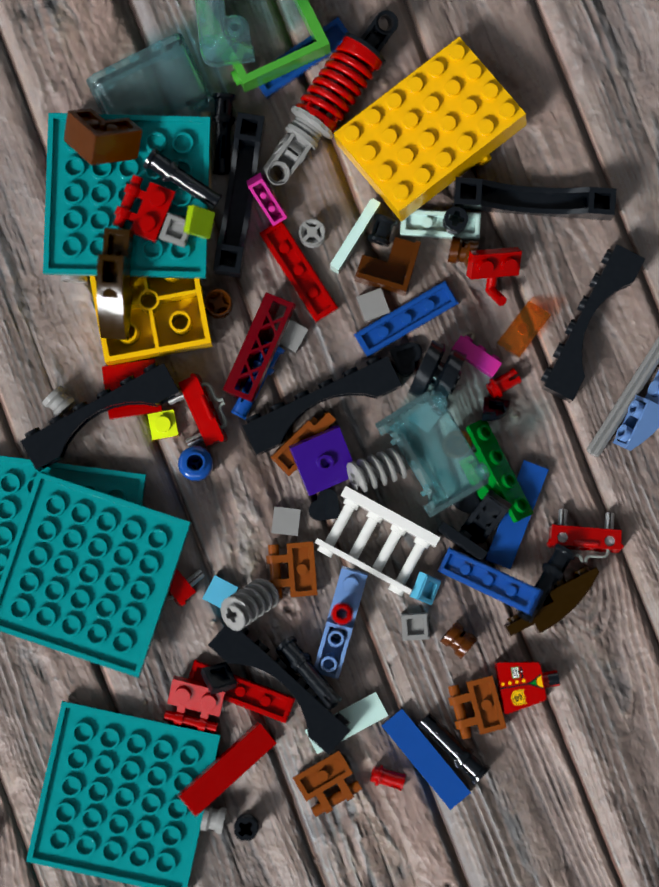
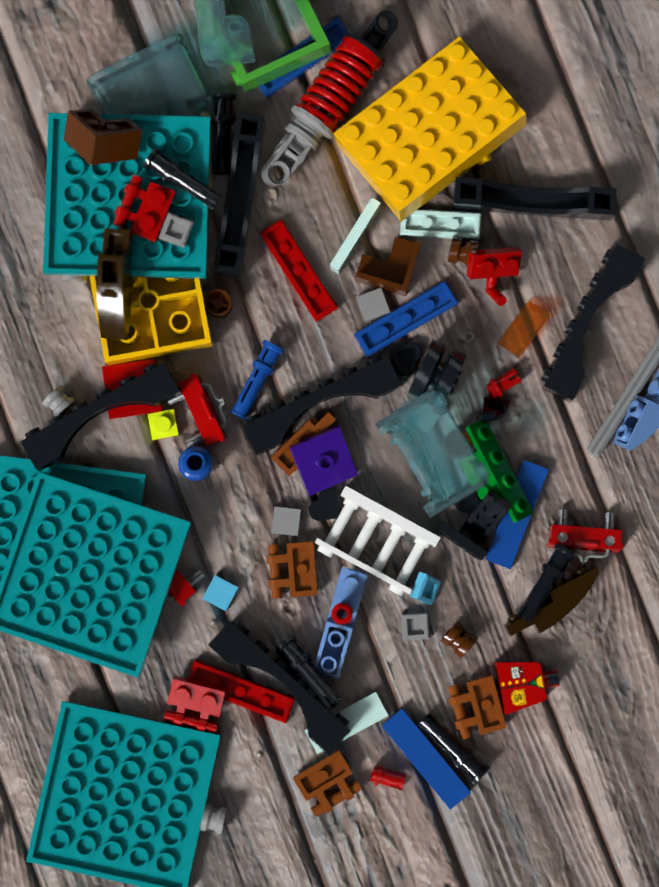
(199, 222): lime tile -> none
(218, 678): black tile -> none
(226, 769): red tile -> none
(245, 818): black bush -> none
(249, 603): light grey piece -> none
(253, 345): dark red fence -> none
(266, 199): dark pink piece -> none
(293, 336): light grey tile -> none
(309, 230): light grey wheel -> none
(376, 468): light grey piece -> none
(382, 230): black bush -> none
(463, 218): black bush -> none
(478, 356): dark pink piece -> none
(490, 581): blue tile -> none

